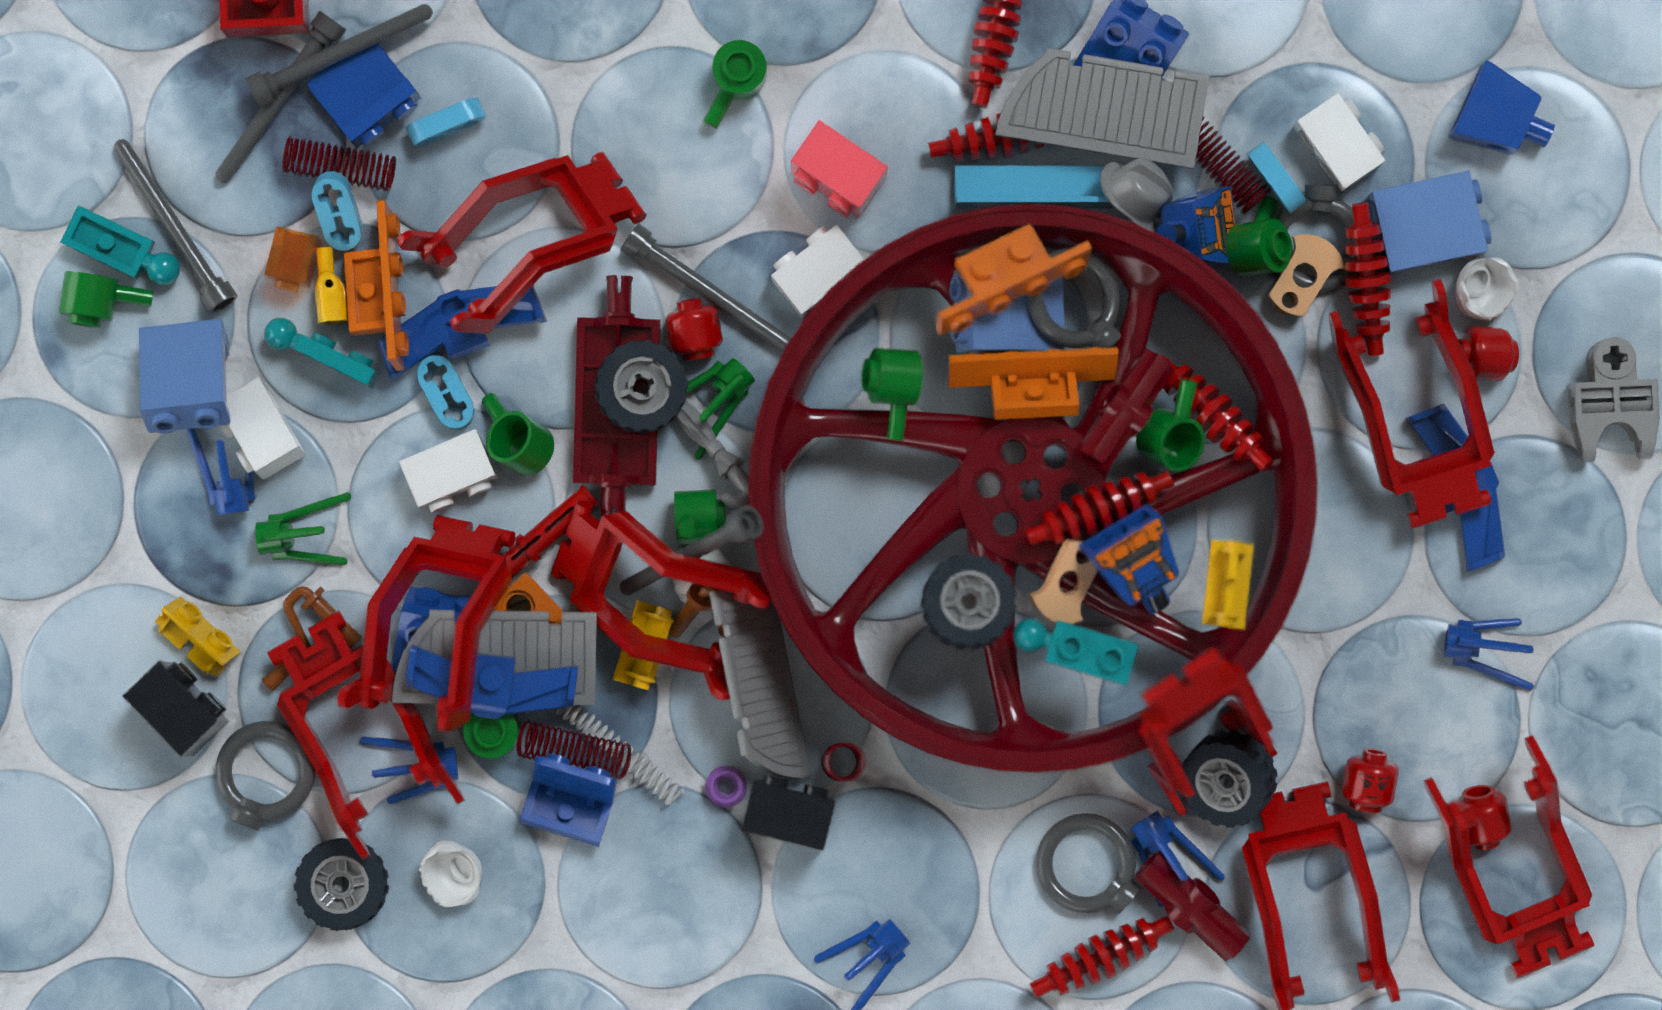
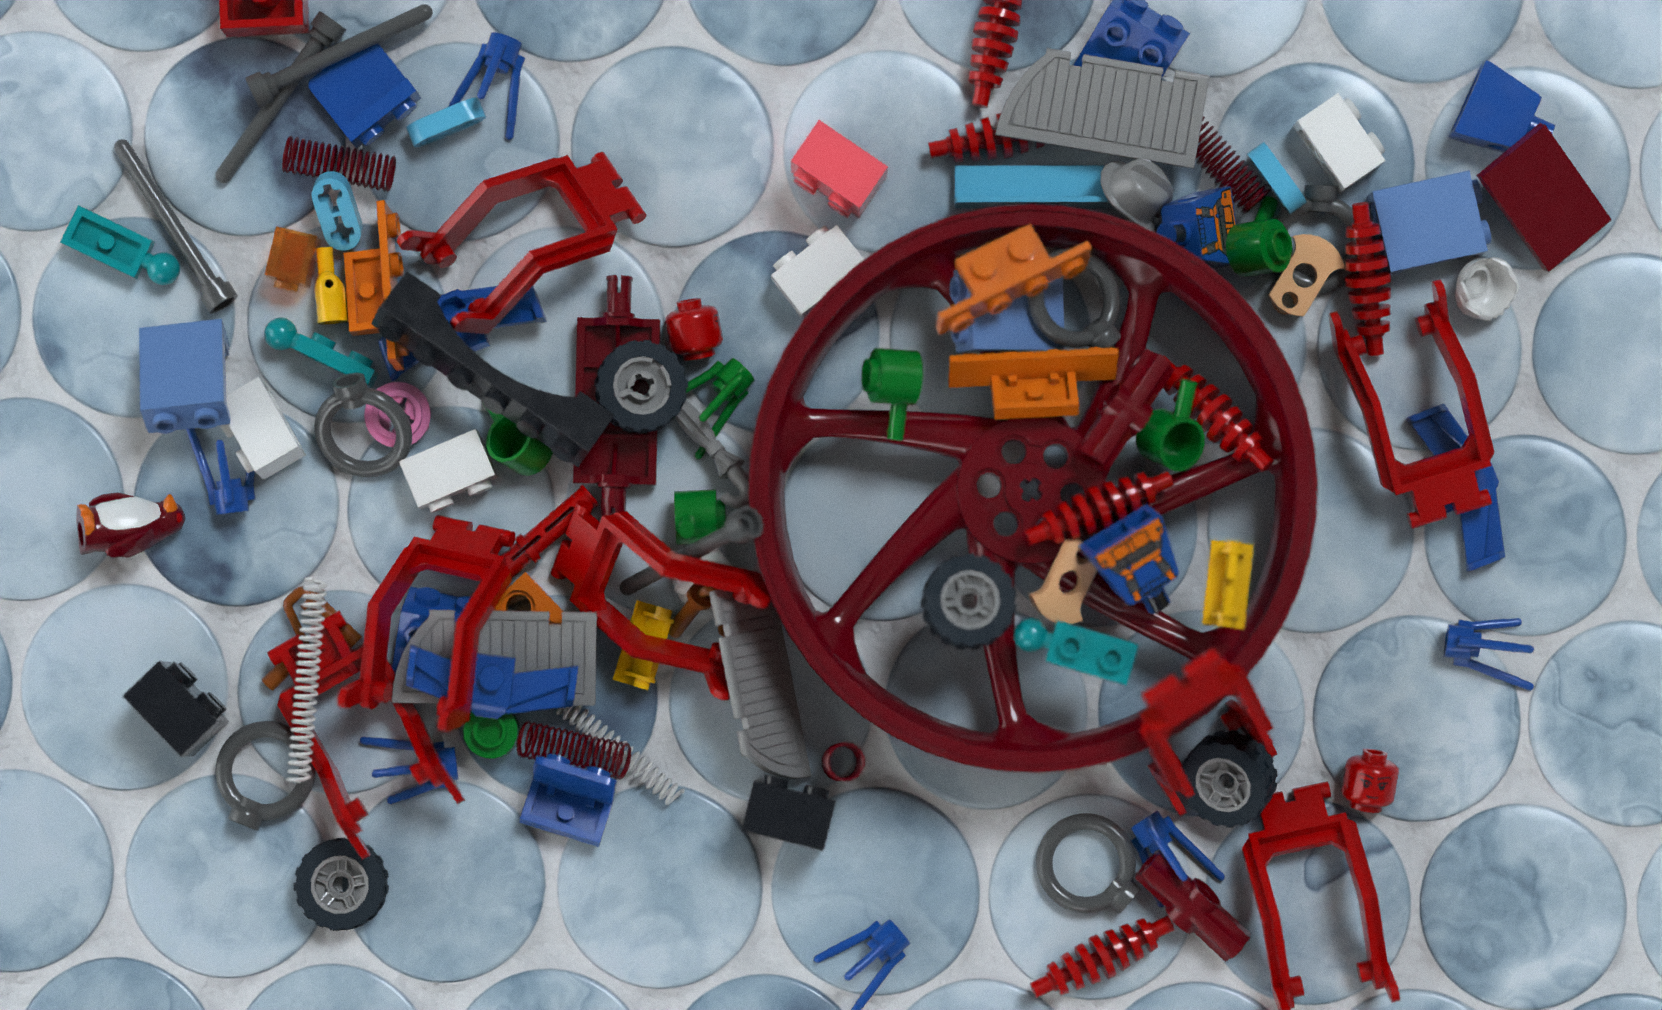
(92, 298): green piece -> none
(126, 524): none -> animal
(184, 622): yellow hinge -> none
(276, 535): green plant -> none
(310, 680): none -> white piece
(352, 393): none -> dark grey piece
(416, 407): none -> bright pink gear
(436, 396): medium azure beam -> none
(451, 873): white hair -> none
(497, 56): none -> blue plant
(560, 422): none -> black arch
(643, 246): dark grey piece -> none
(739, 75): green piece -> none
(739, 790): medium lavender plate -> none
(1490, 352): red head -> none
(1491, 813): red head -> none
(1543, 923): red piece -> none
(1544, 197): none -> dark red tile
(1613, 383): light grey piece -> none

